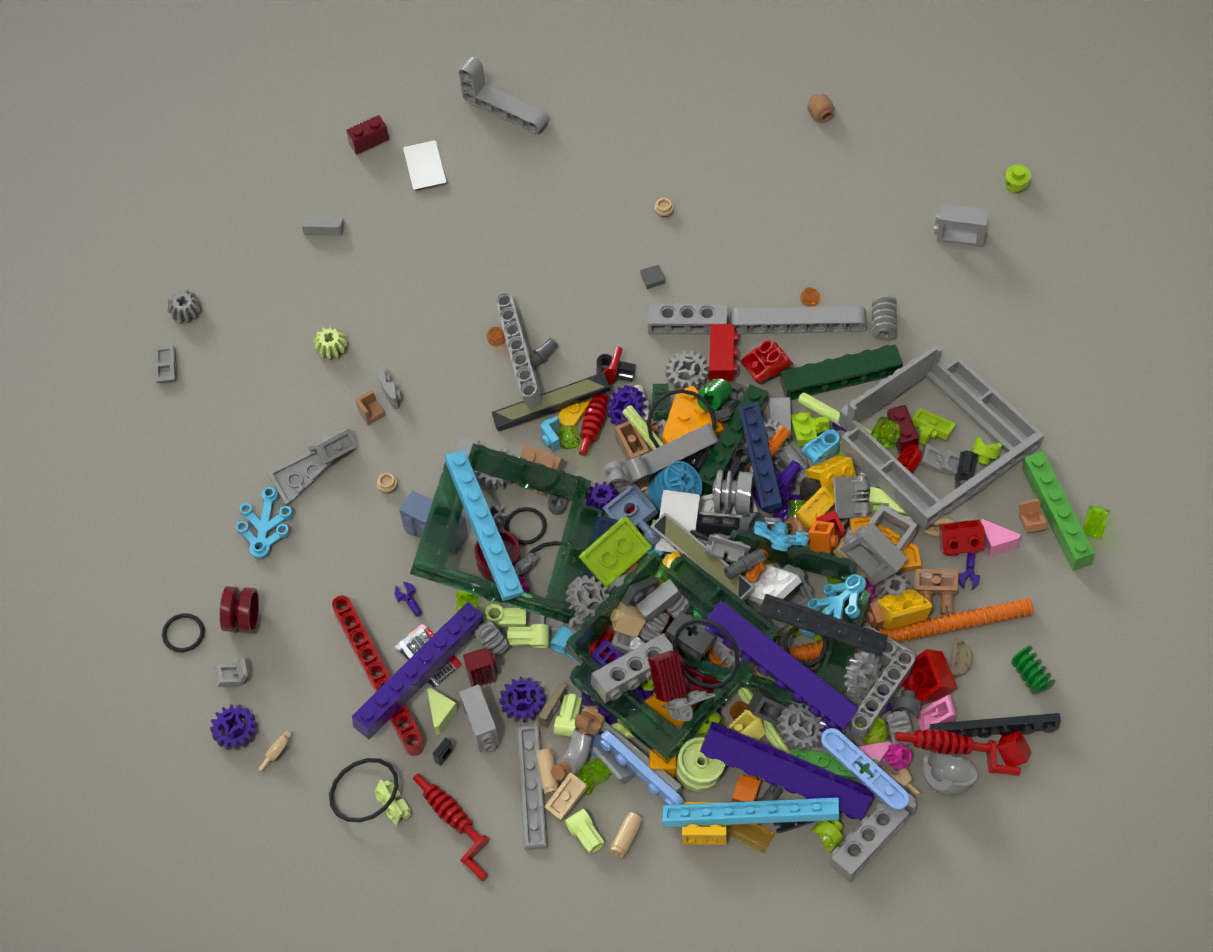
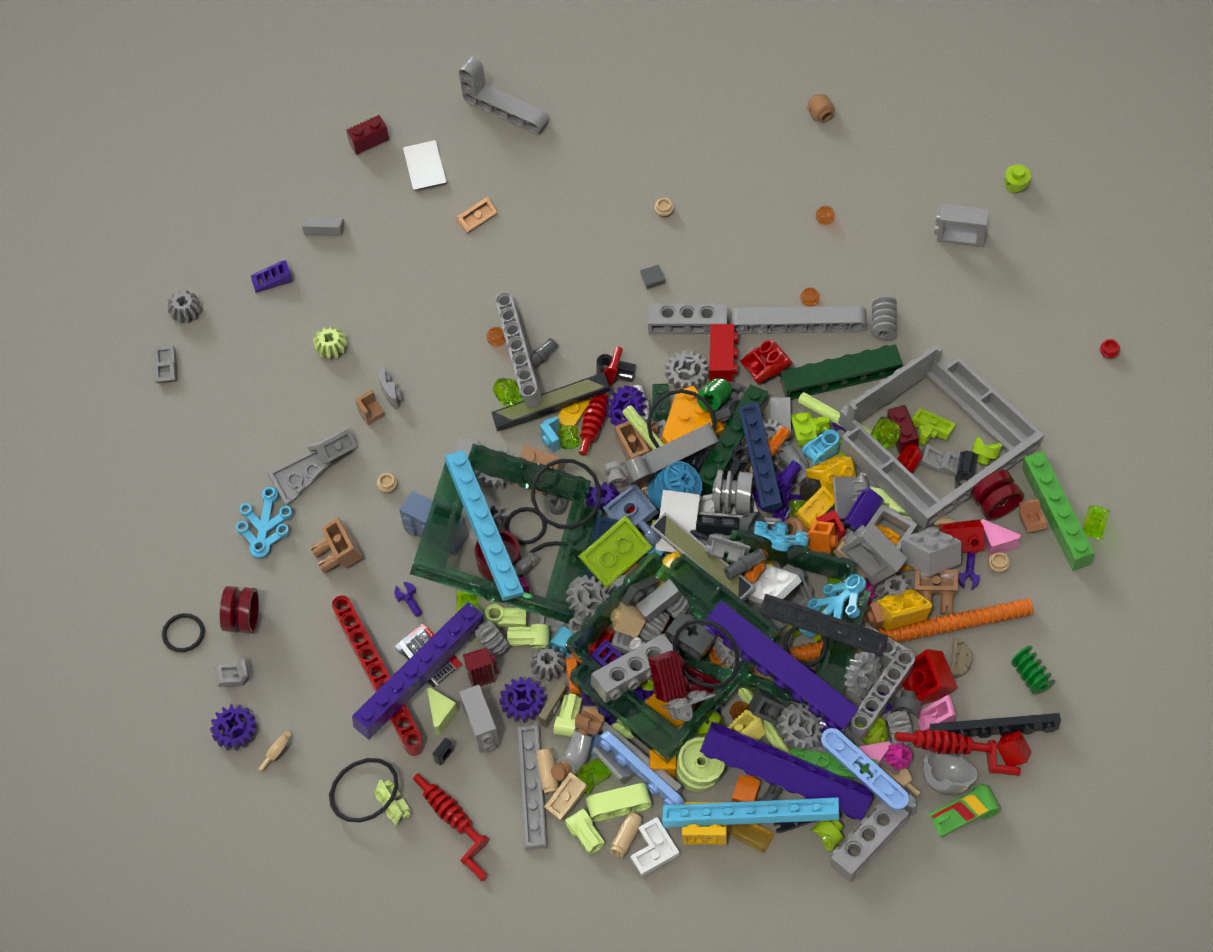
(277, 268): none -> dark purple slope
(341, 542): none -> medium nougat brick
(476, 214): none -> light nougat slope
(507, 394): none -> clear neon green piece
(556, 664): none -> light grey gear
(559, 526): none -> black piece
(571, 663): none -> orange beam
(618, 802): none -> yellowish green beam
(659, 848): none -> white plate
(825, 215): none -> clear orange plate
(863, 509): none -> dark purple brick
(931, 551): none -> light grey brick
(974, 805): none -> bright green door
(997, 495): none -> dark red wheel
(999, 562): none -> tan plate
(1110, 348): none -> red plate

